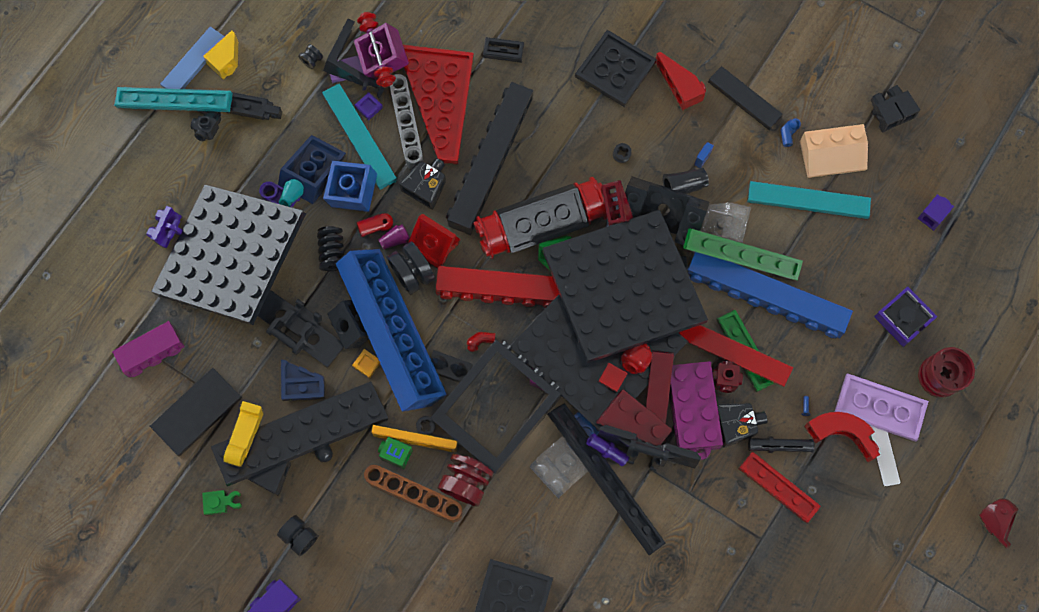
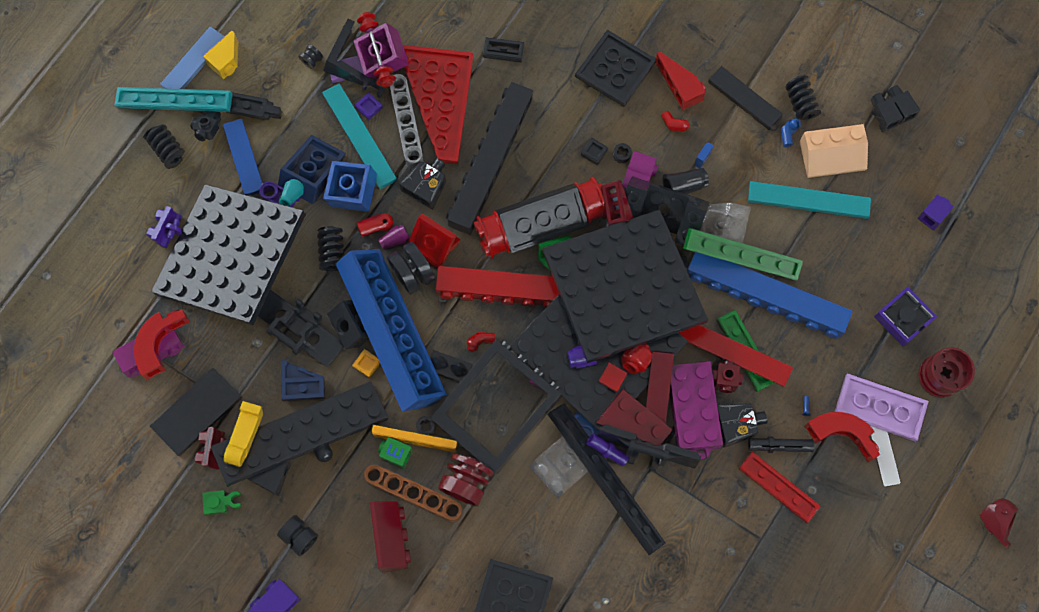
(149, 339): none -> red arch
(164, 146): none -> black piece
(209, 439): none -> dark red hips
(243, 157): none -> blue tile
(389, 536): none -> dark red slope
(577, 358): none -> dark purple brick
(594, 151): none -> black tile
(641, 167): none -> magenta brick
(676, 125): none -> red arm
(800, 98): none -> black piece

